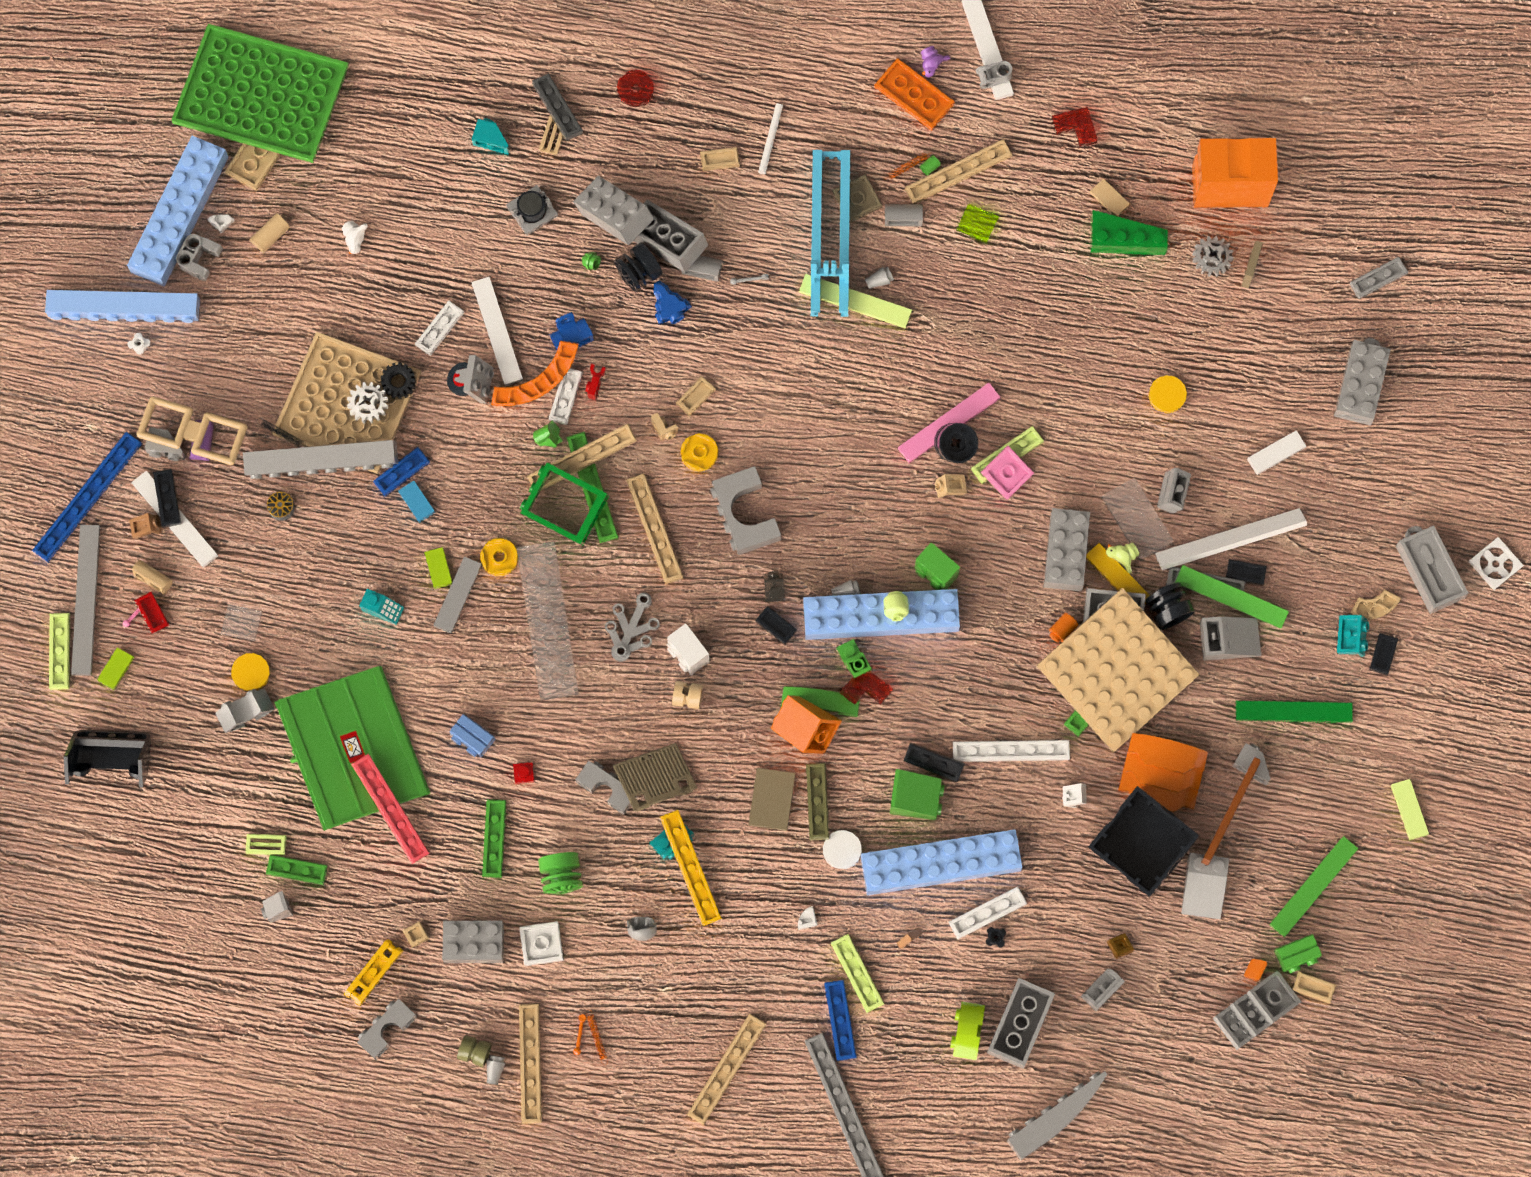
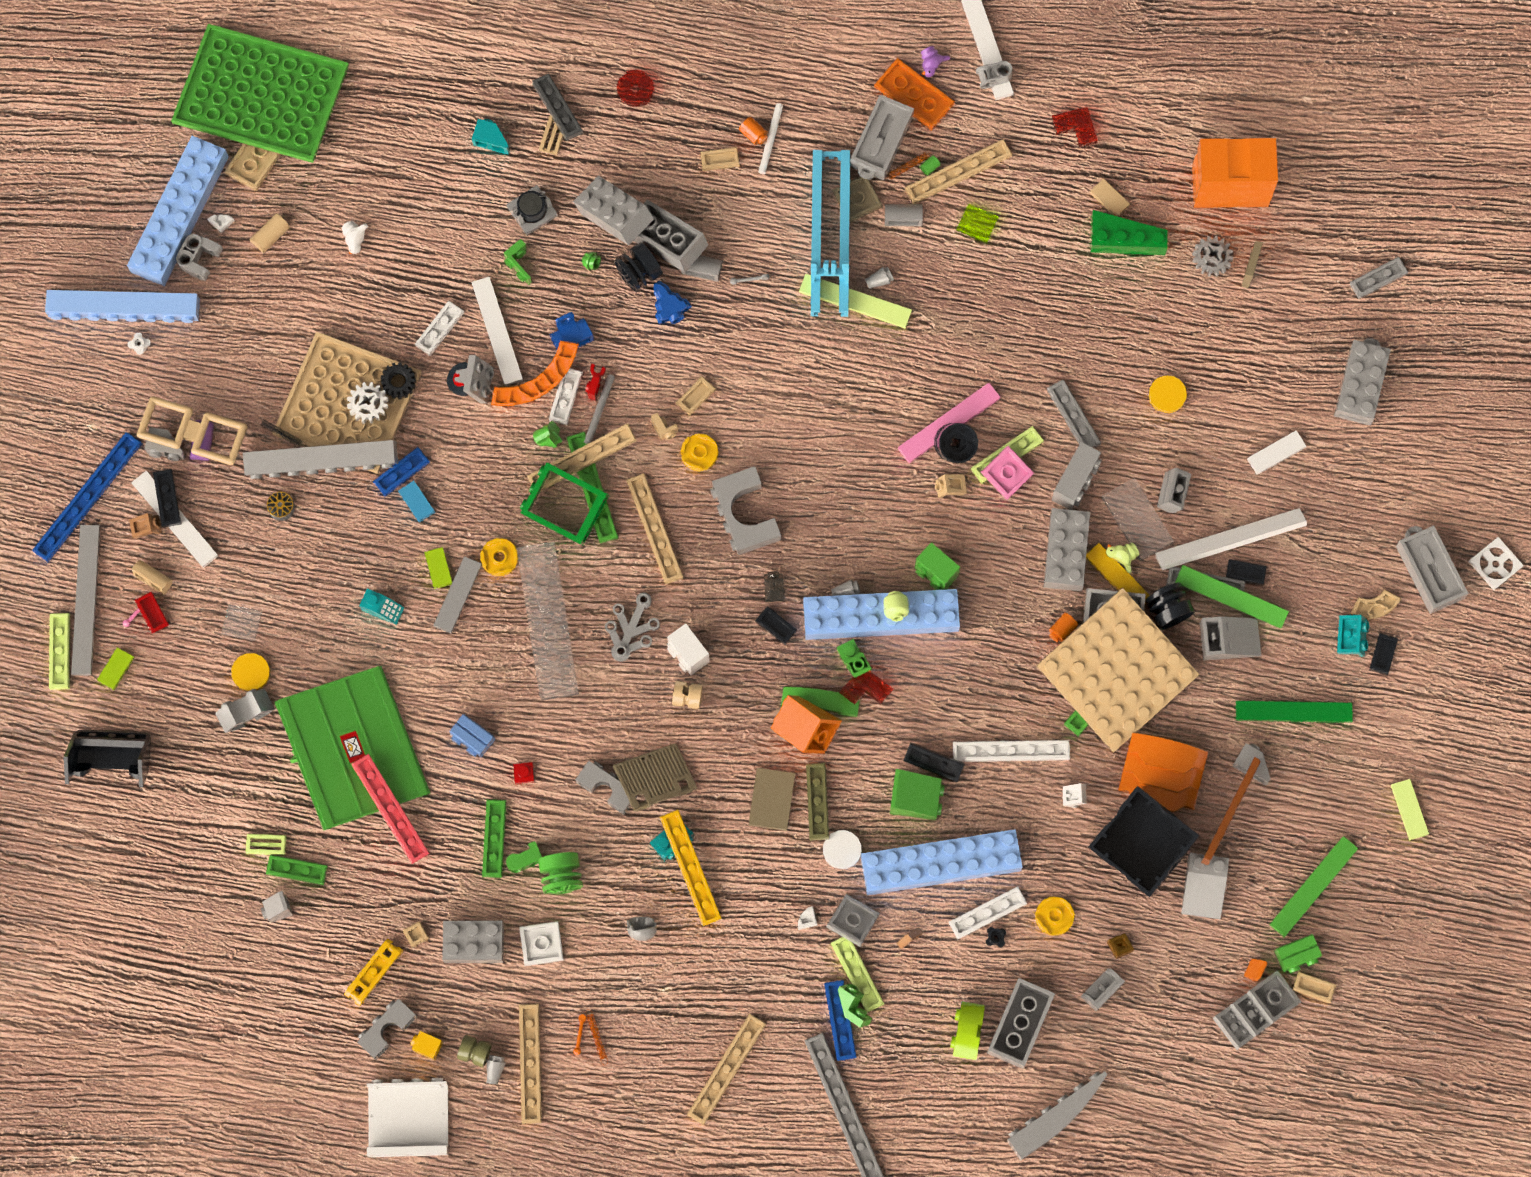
(408, 1118): none -> white panel
(426, 1045): none -> yellow brick
(516, 252): none -> bright green bracket
(524, 860): none -> bright green leg
(599, 409): none -> light grey bar
(753, 131): none -> orange brick
(850, 999): none -> bright green slope
(853, 920): none -> light grey tile
(881, 138): none -> light grey piece
(1054, 916): none -> yellow tile
(1073, 414): none -> light grey tile
(1077, 476): none -> light grey brick

